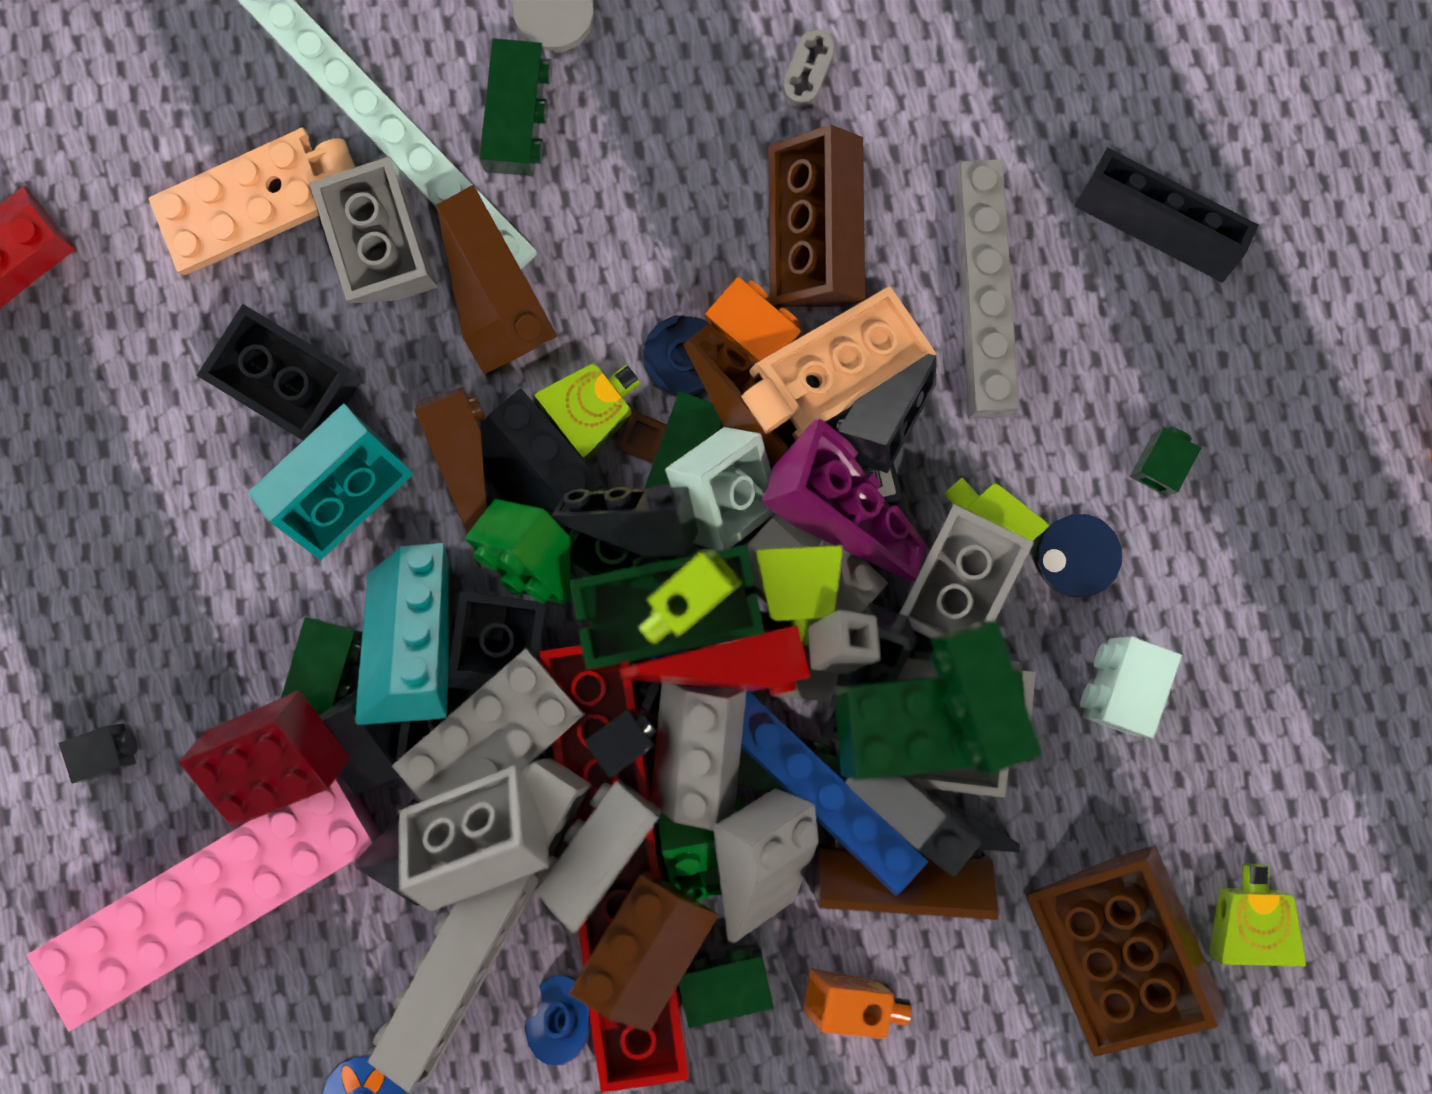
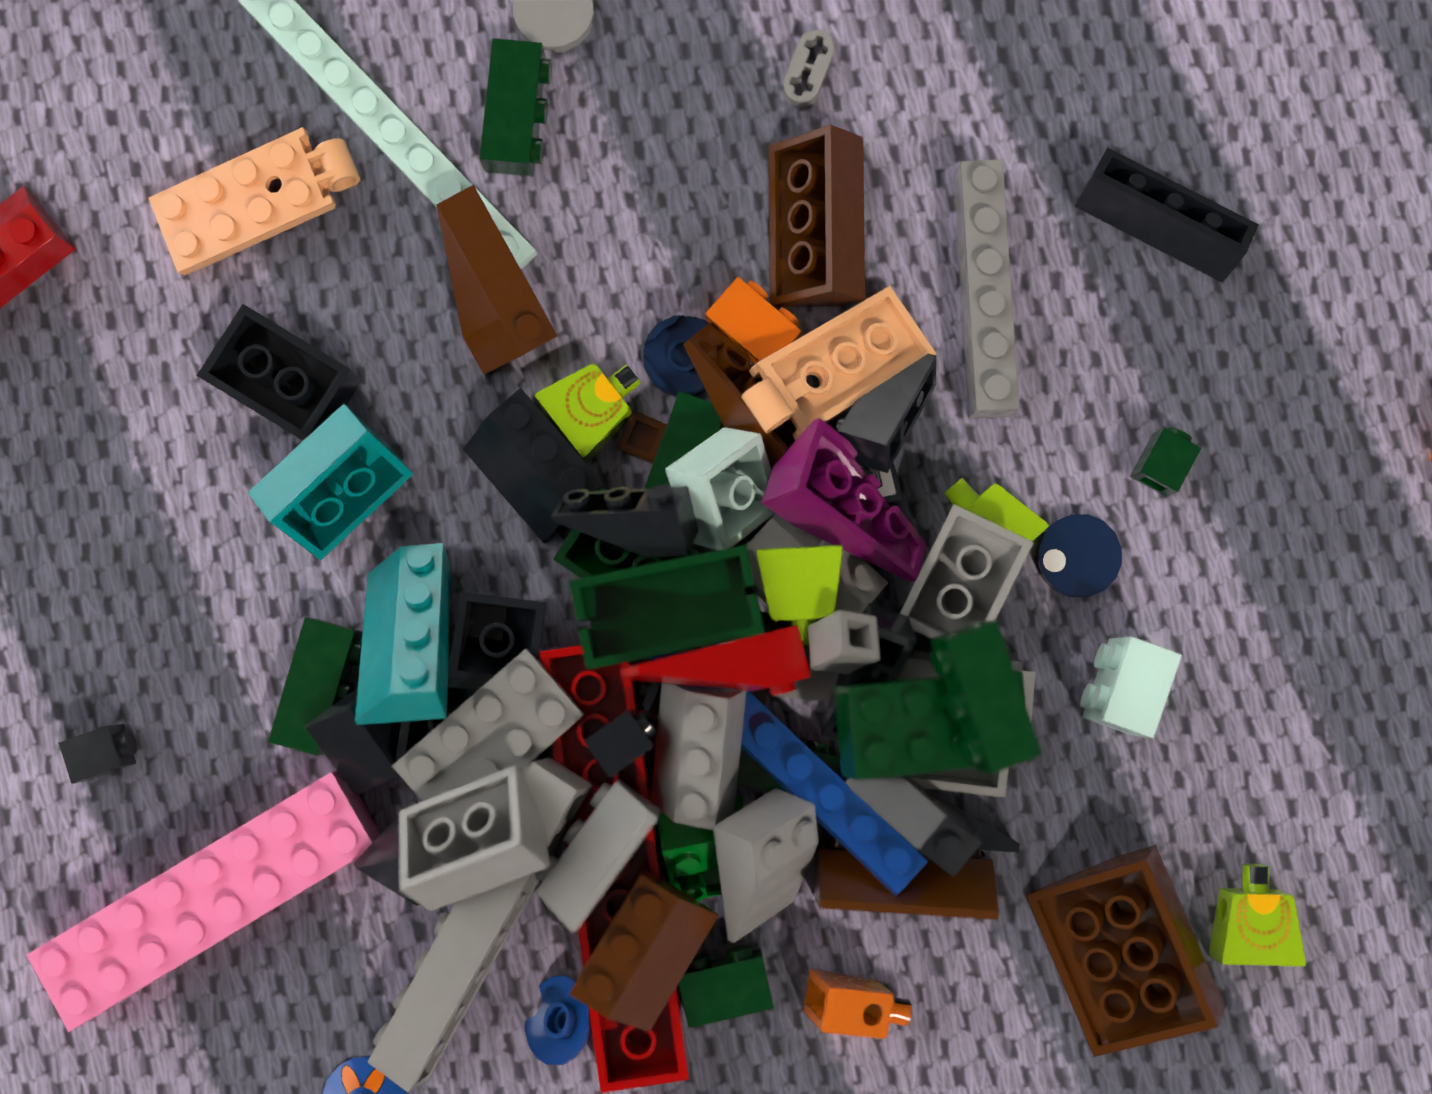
(265, 759): dark red brick -> none
(373, 233): light grey slope -> none
(455, 440): reddish brown wedge -> none
(524, 549): green slope -> none
(702, 582): lime torso -> none

